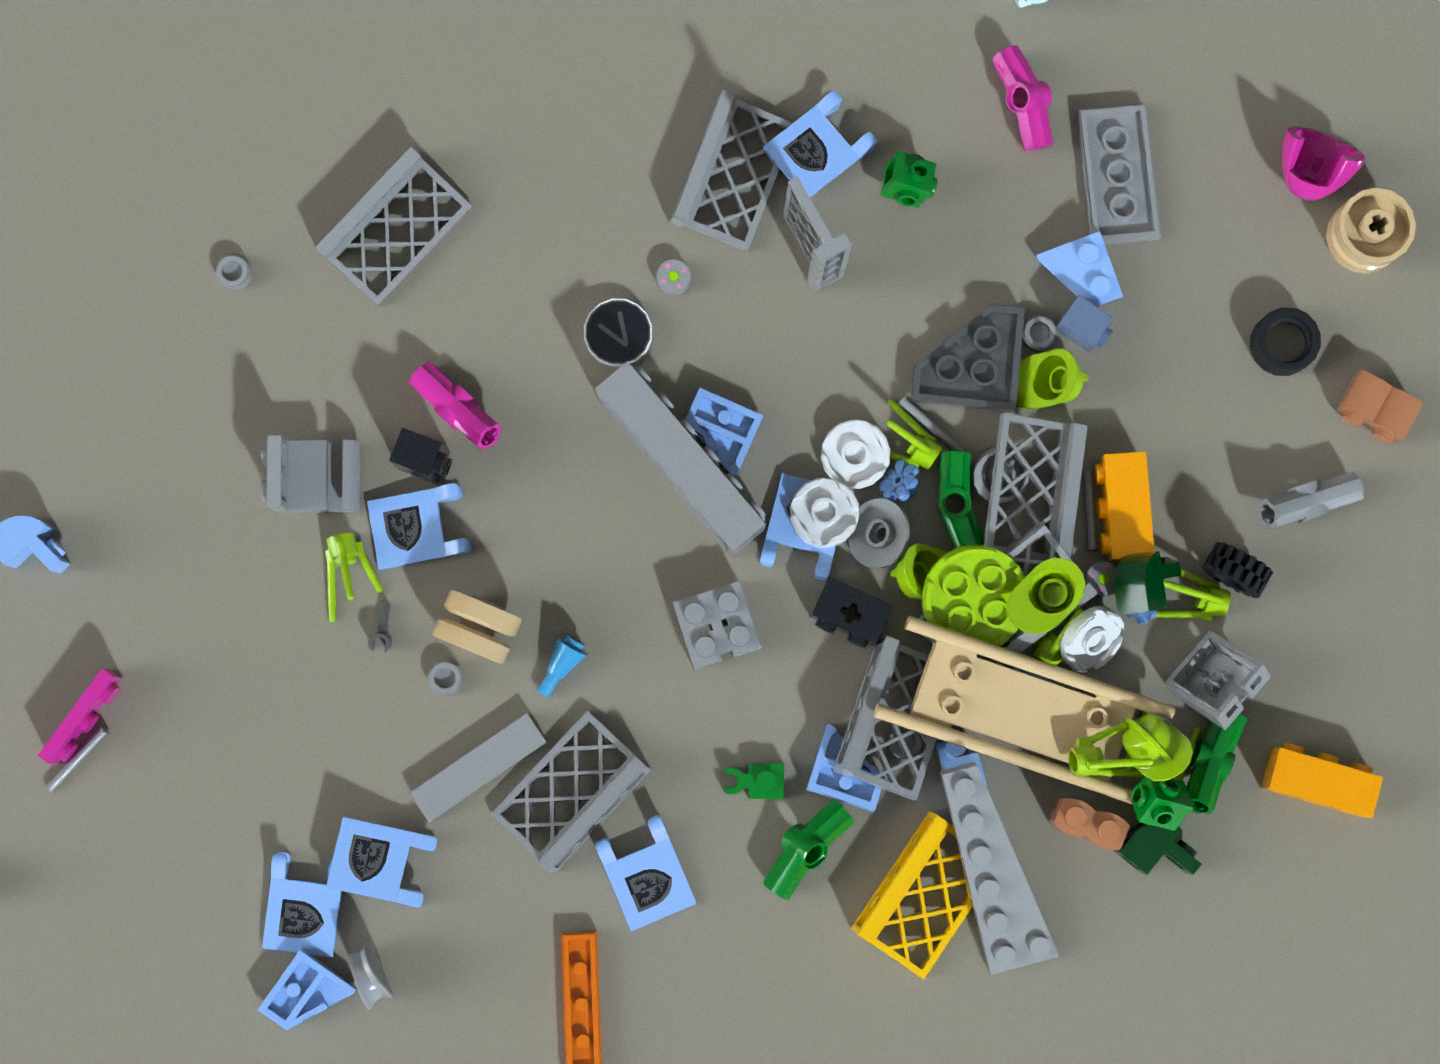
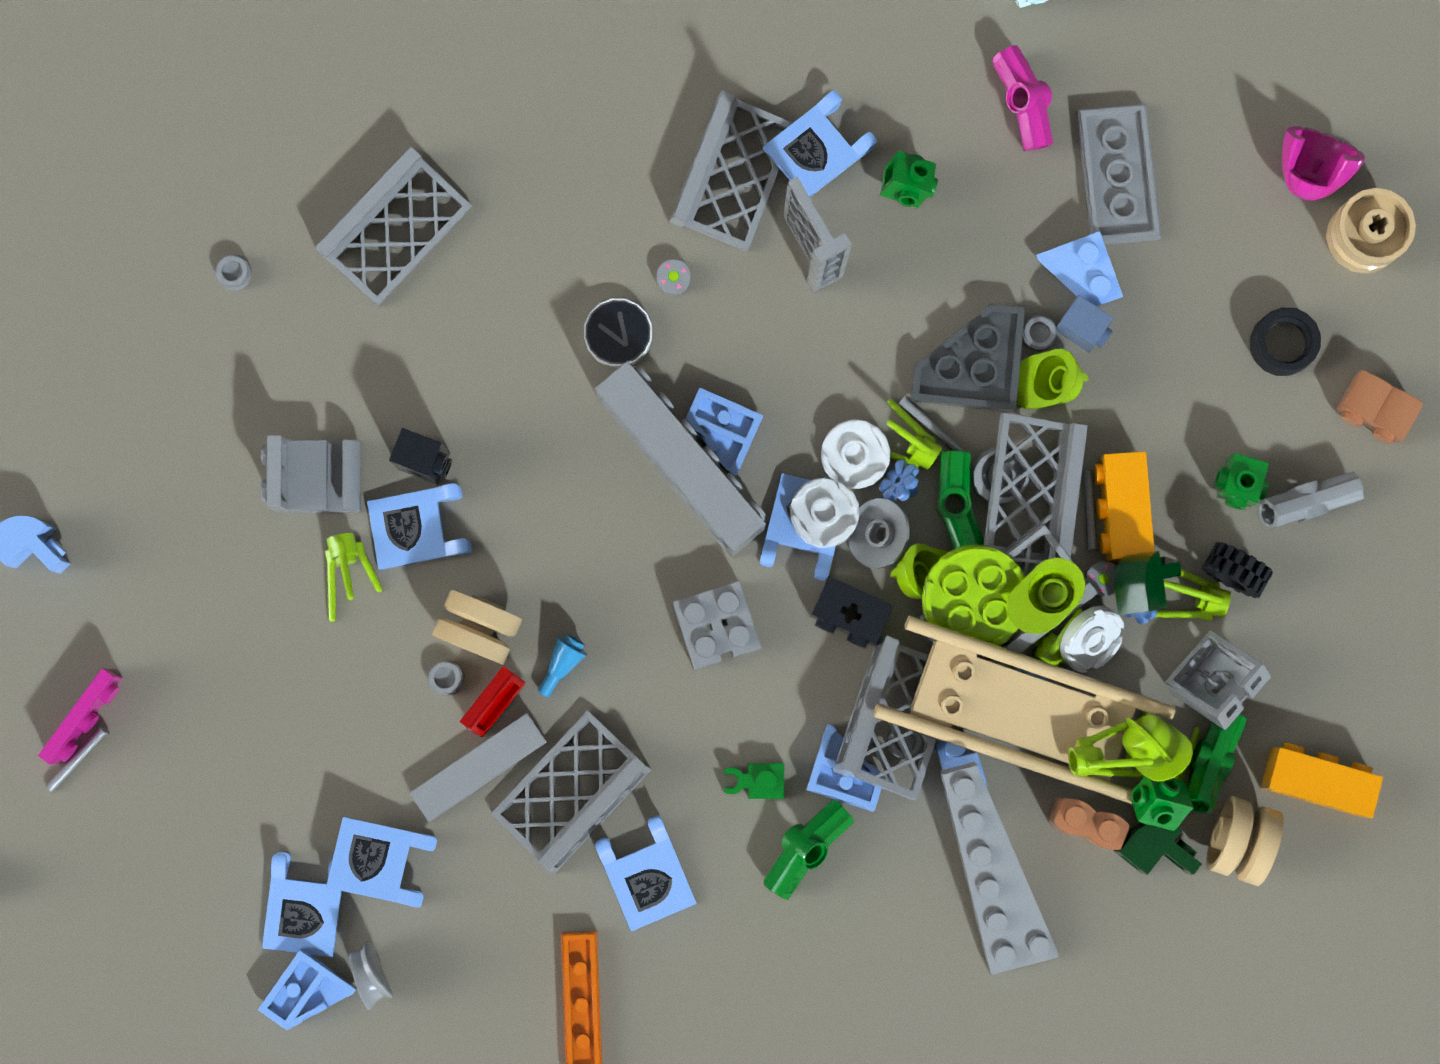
(382, 629): dark grey hand -> none
(455, 406): dark pink piece -> none
(492, 702): none -> red tile
(898, 884): yellow fence -> none
(1242, 470): none -> green brick
(1244, 841): none -> tan wheel

